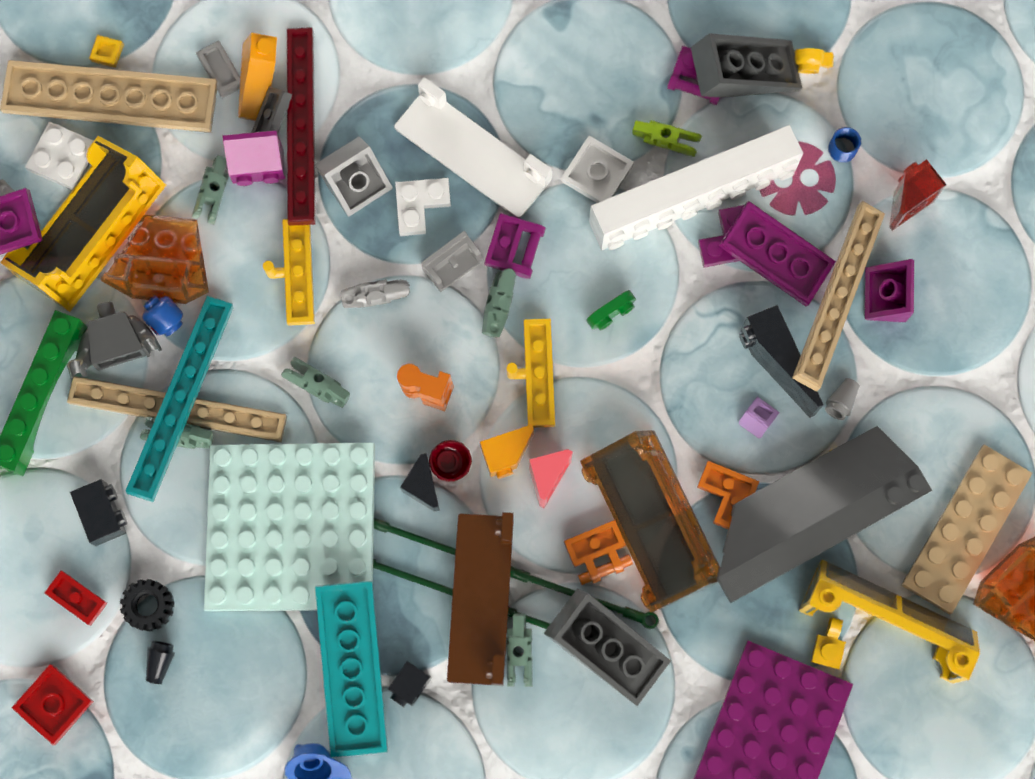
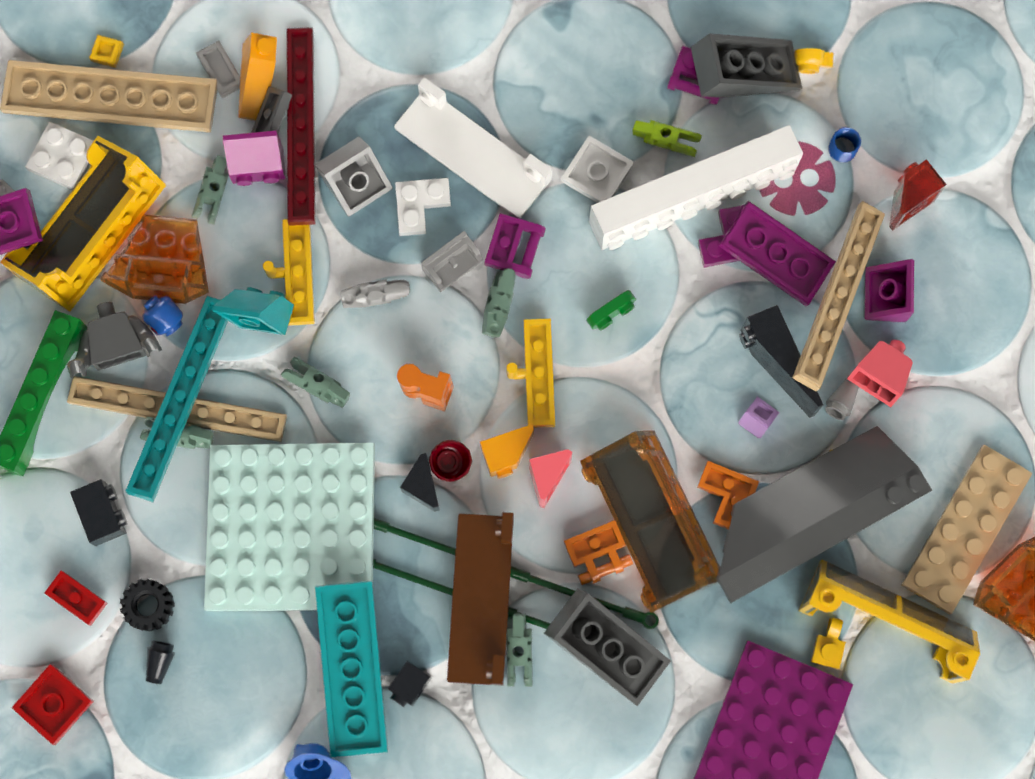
(256, 310): none -> teal slope
(883, 371): none -> coral torso

